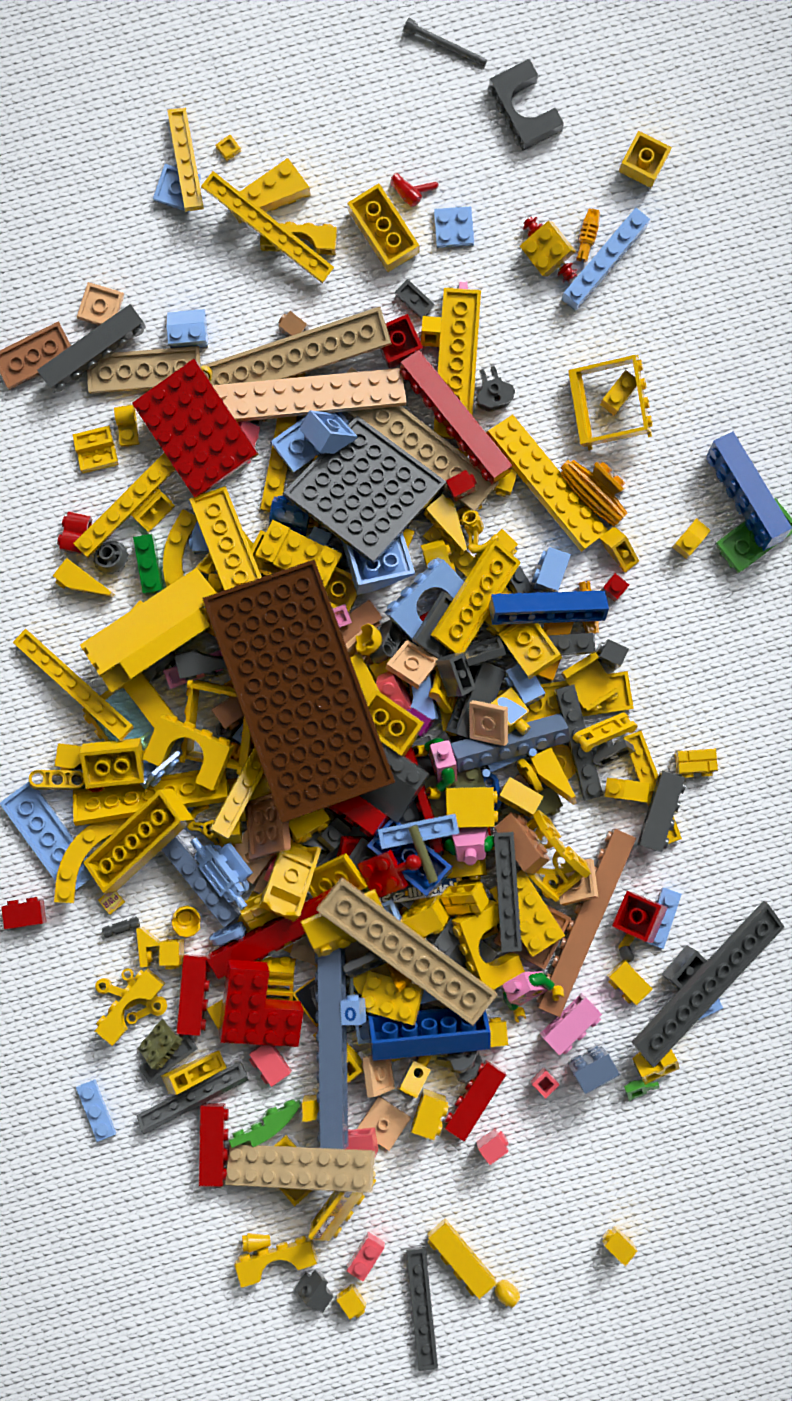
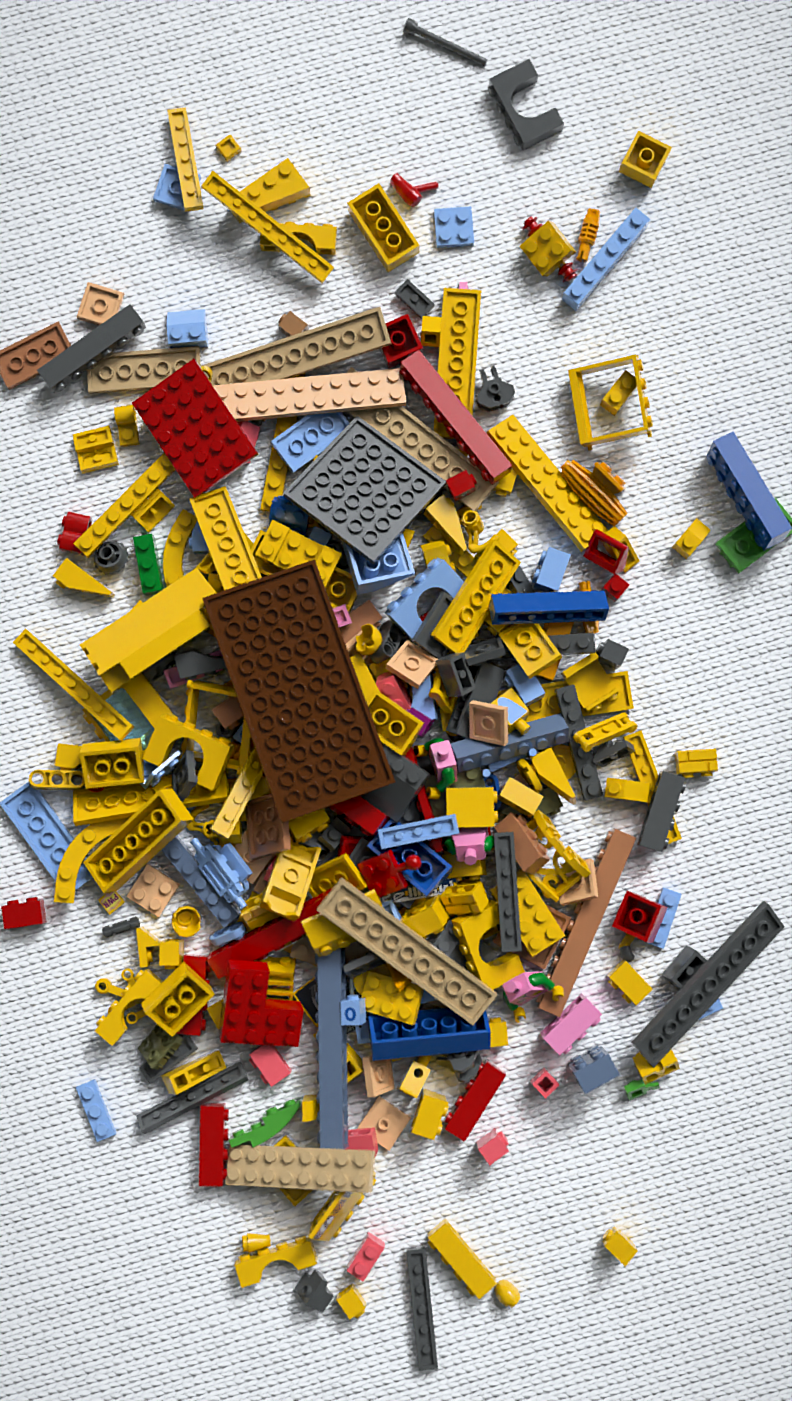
(153, 890): none -> light nougat plate
(177, 999): none -> yellow brick
(184, 775): none -> dark grey plate
(326, 431): light blue slope -> none
(422, 853): olive piece -> none
(602, 559): none -> red tile

